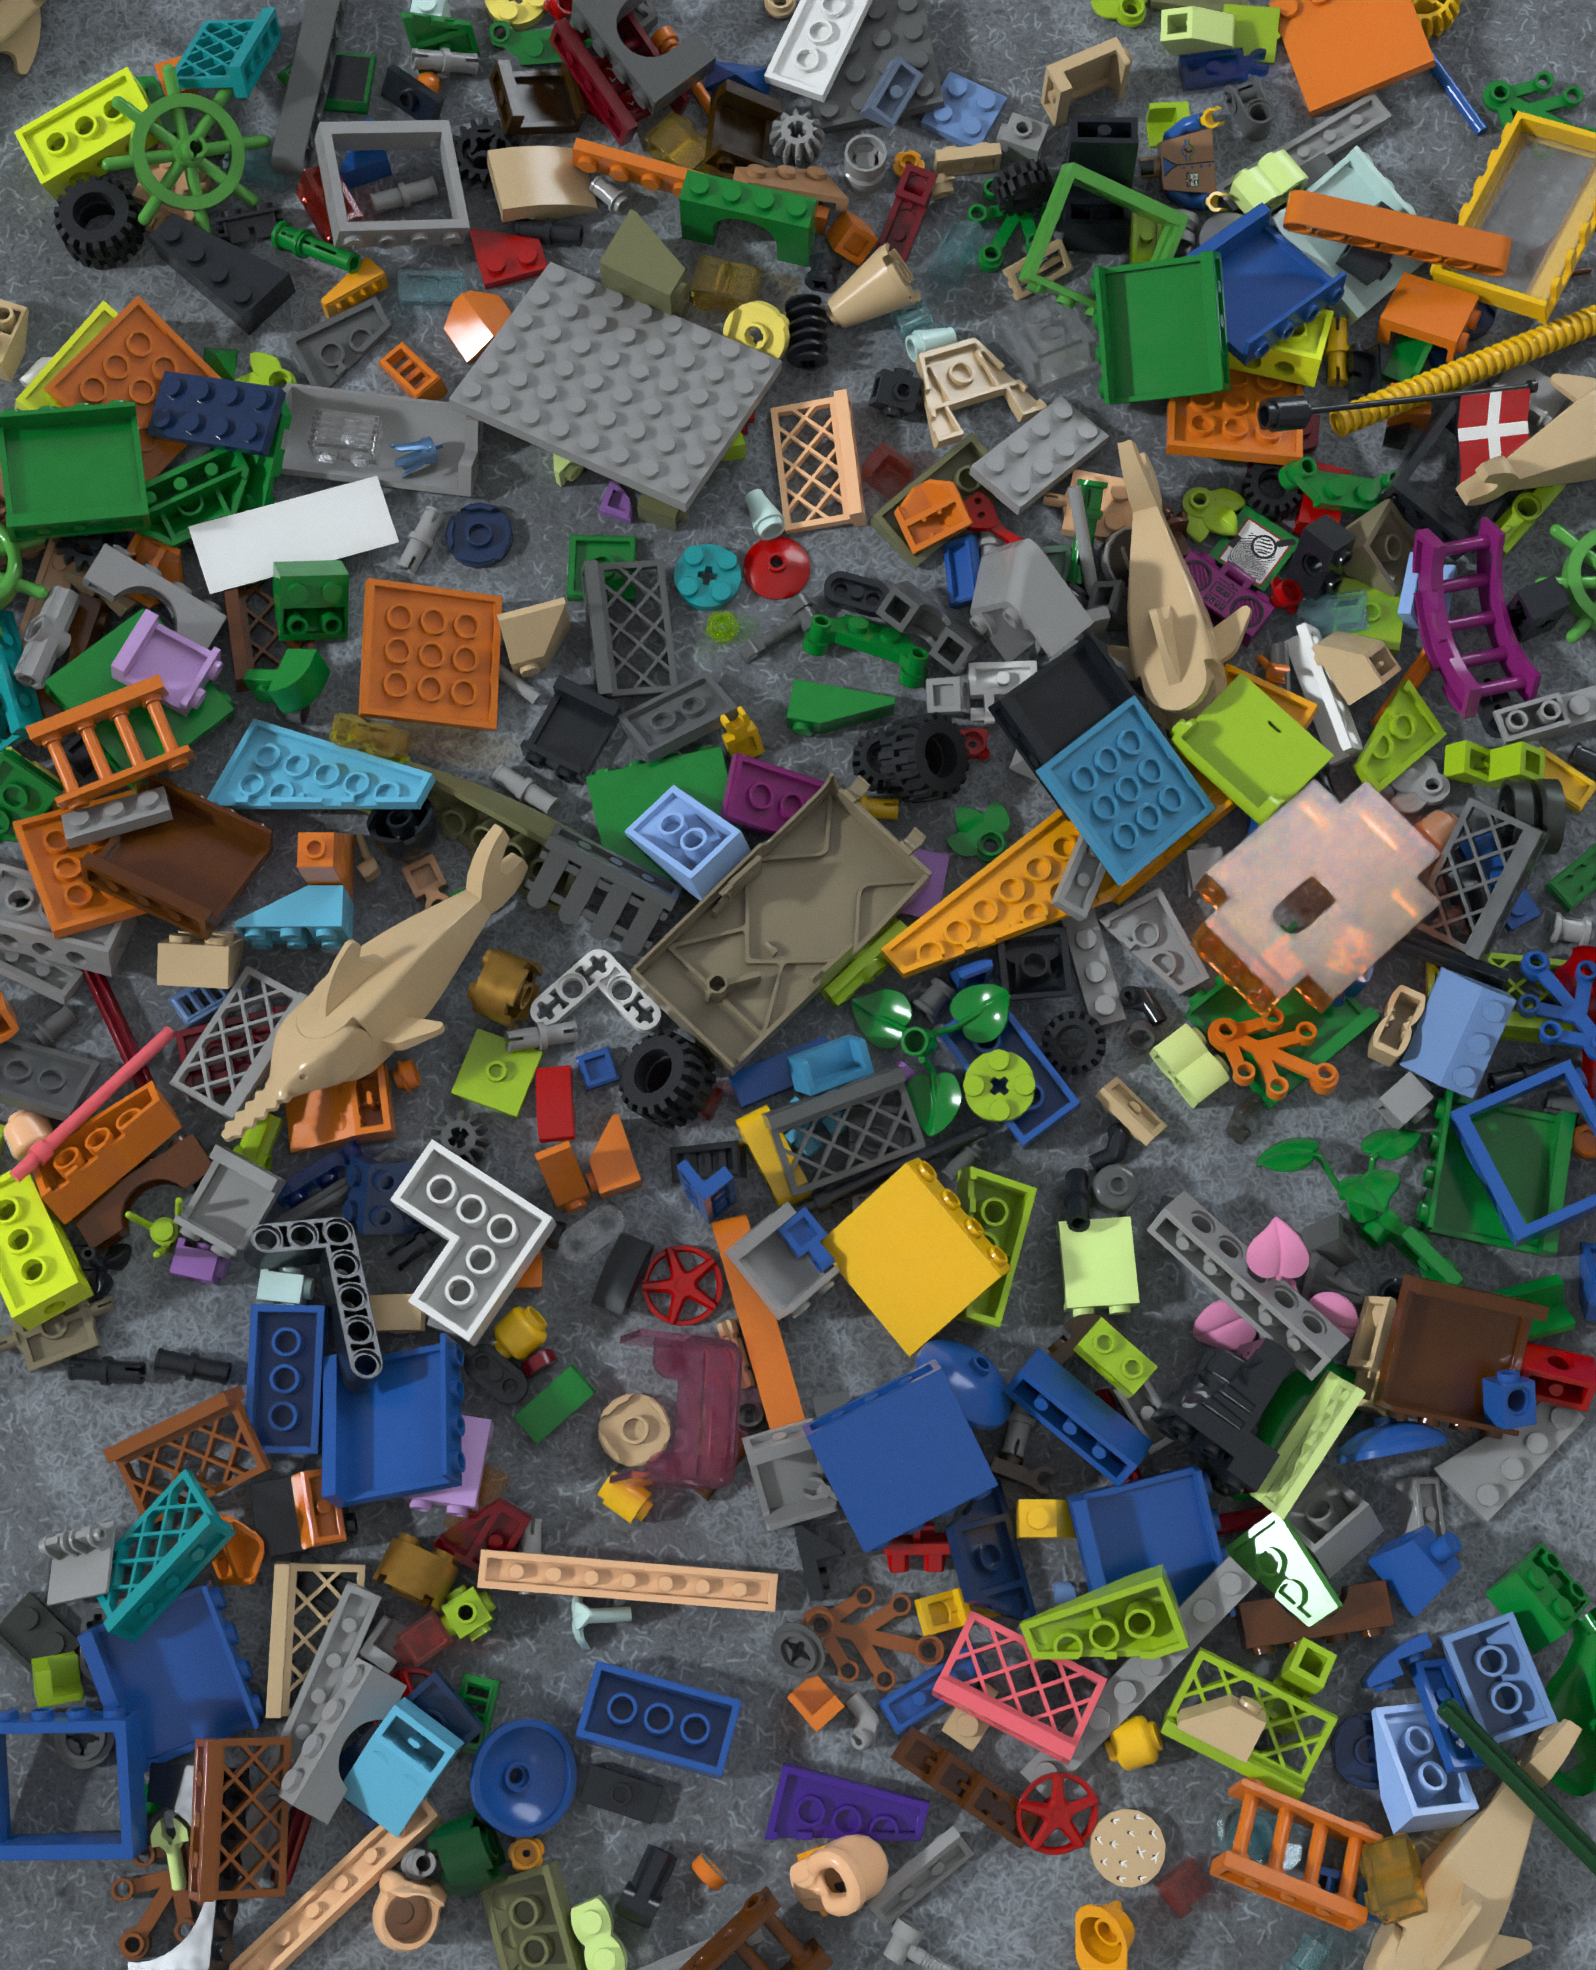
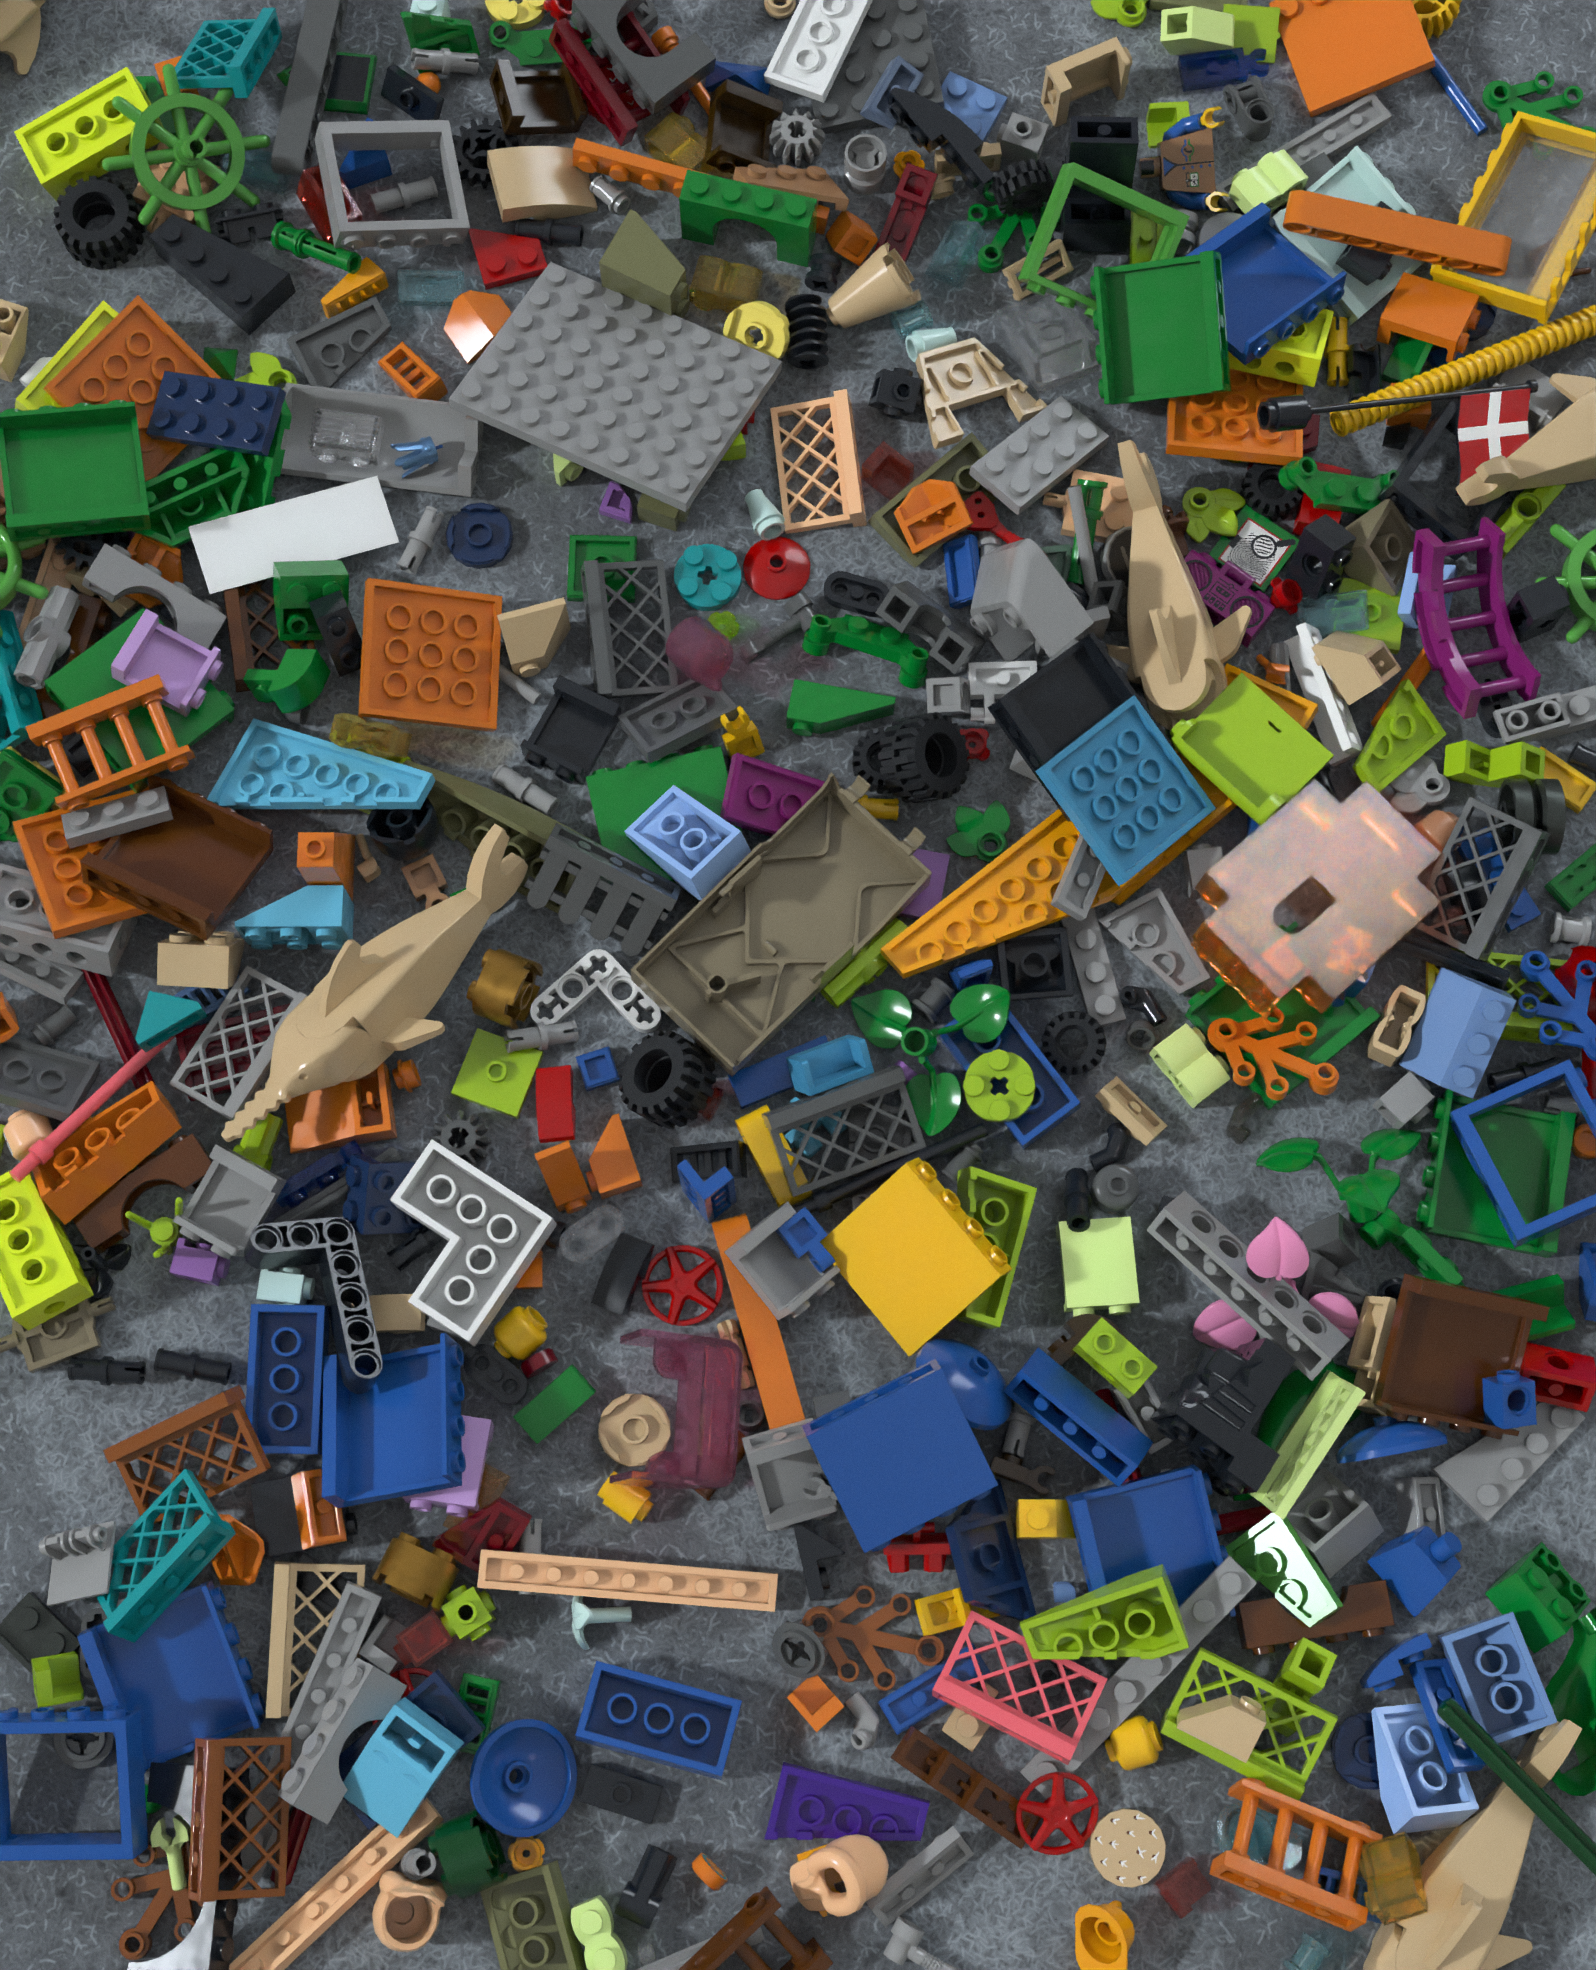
(166, 1017): none -> teal slope
(338, 632): none -> black brick
(700, 651): none -> clear pink piece
(935, 127): none -> black slope

